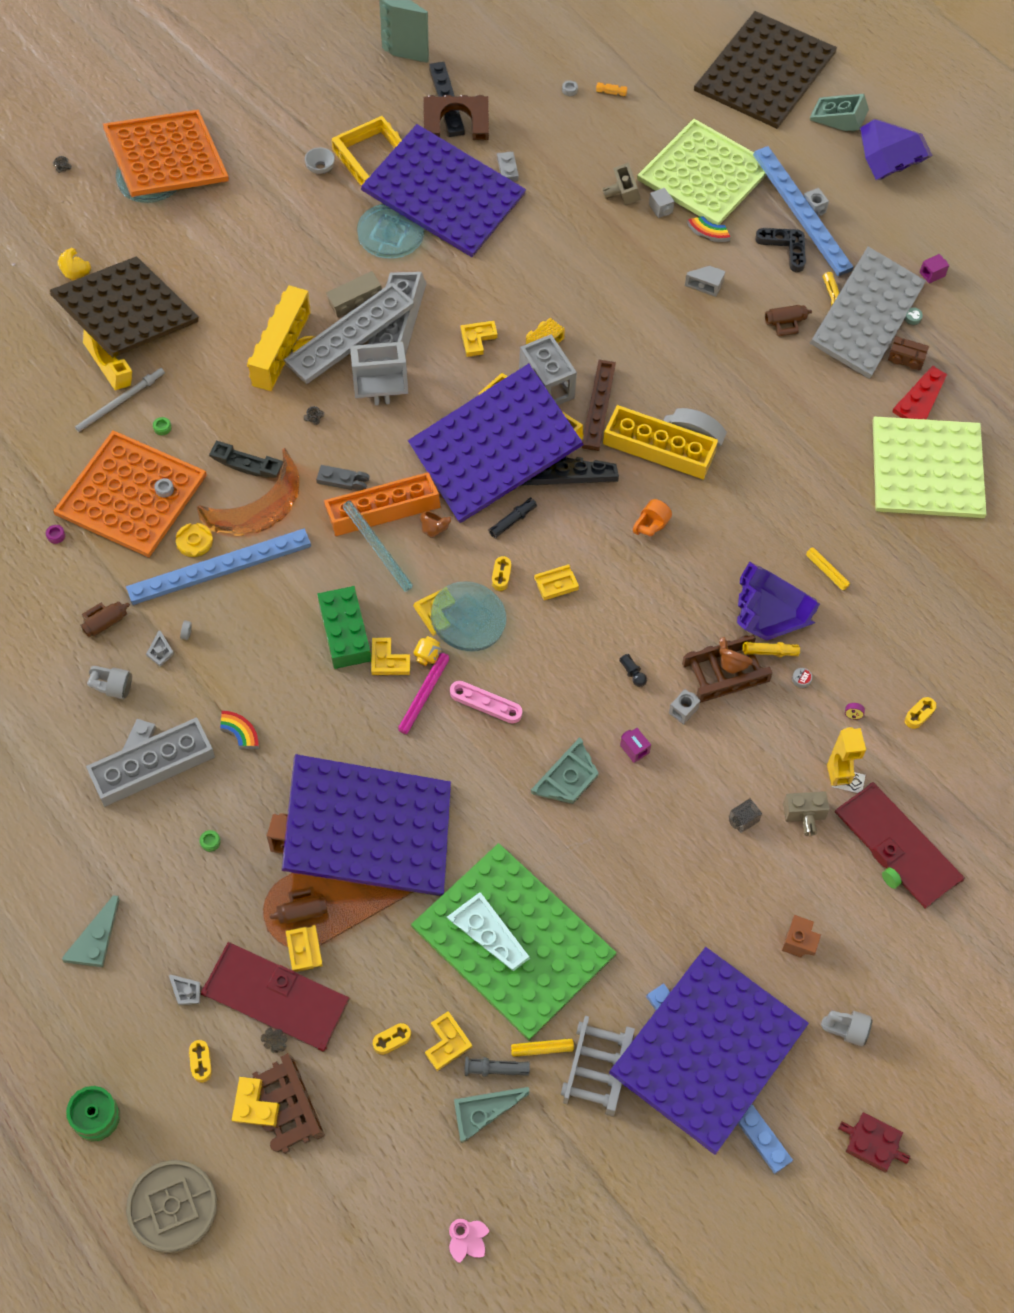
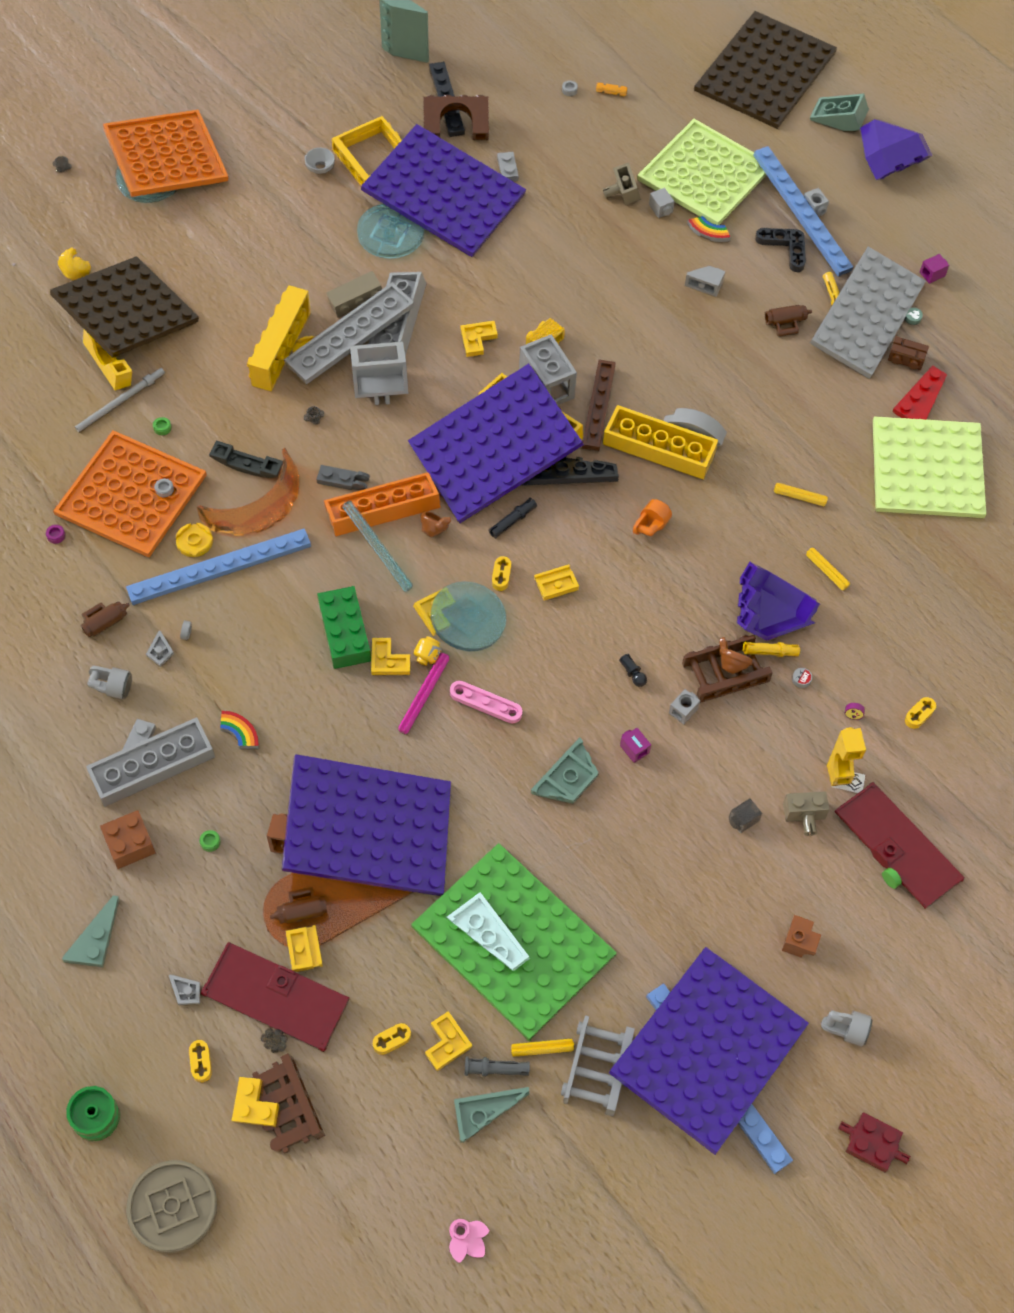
(127, 839): none -> dark orange brick
(800, 494): none -> yellow axle

